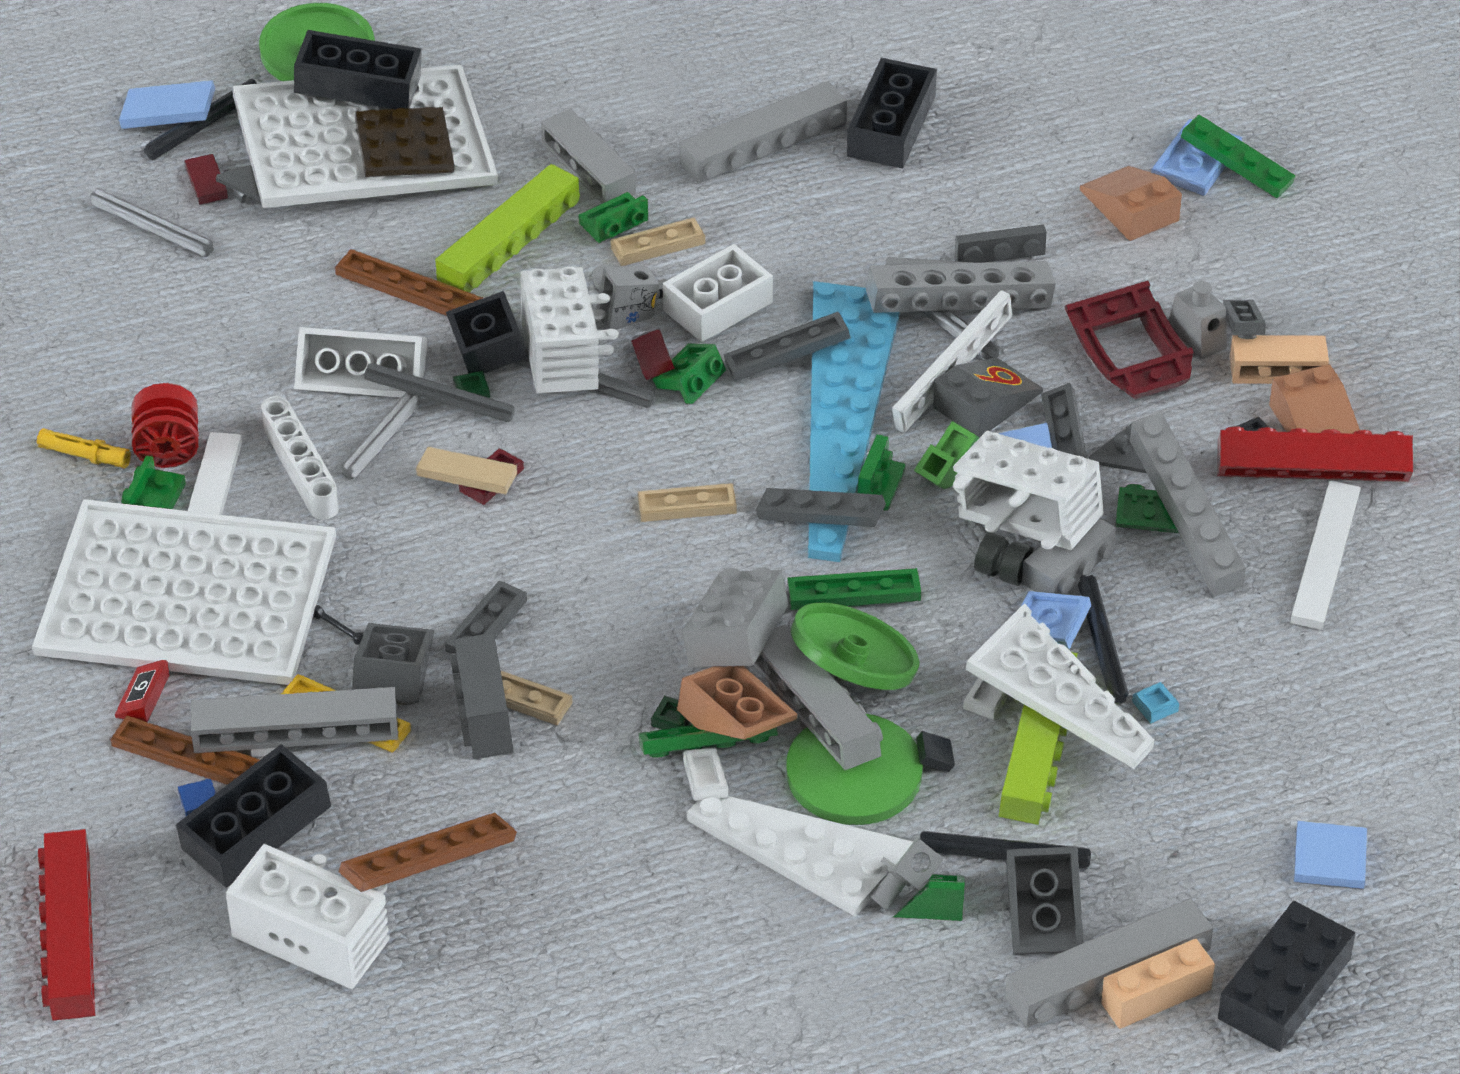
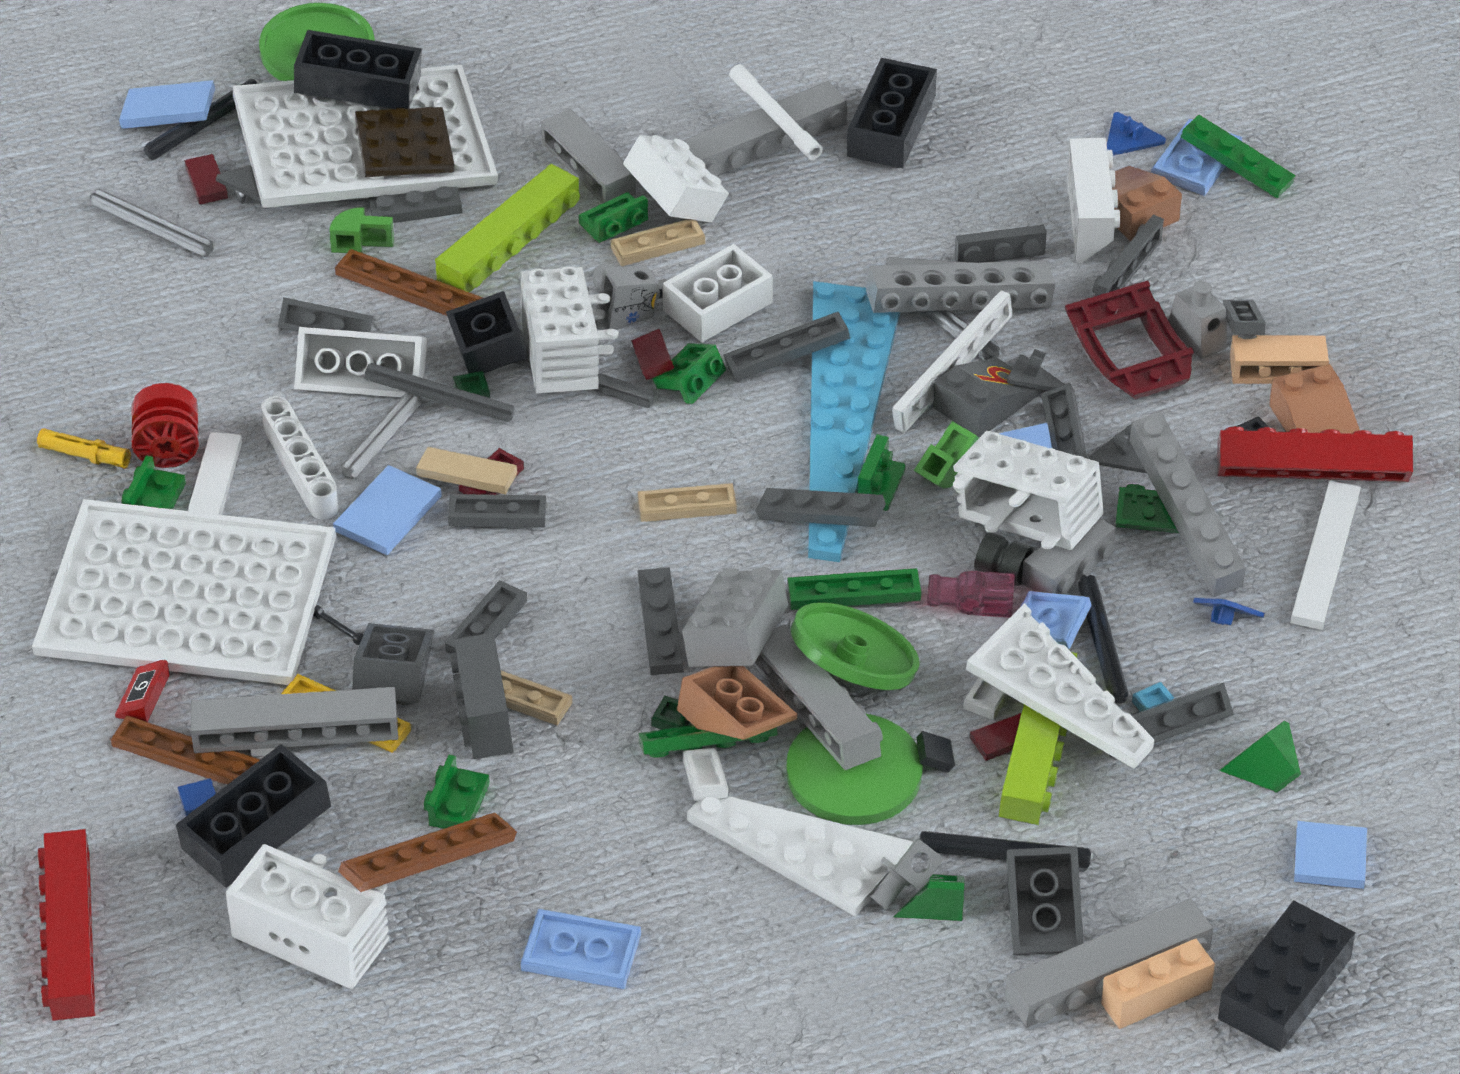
(311, 315): none -> dark grey plate
(354, 230): none -> bright green brick
(387, 510): none -> light blue tile
(417, 204): none -> dark grey plate
(455, 795): none -> green bracket
(497, 510): none -> dark grey plate
(581, 948): none -> light blue tile
(660, 621): none -> dark grey plate
(676, 178): none -> white brick
(801, 138): none -> white piece
(974, 593): none -> clear pink piece
(996, 738): none -> dark red tile
(1030, 373): none -> dark grey piece
(1091, 196): none -> white slope
(1130, 135): none -> blue piece
(1131, 258): none -> dark grey plate
(1185, 712): none -> dark grey plate
(1224, 610): none -> blue piece
(1268, 761): none -> green slope

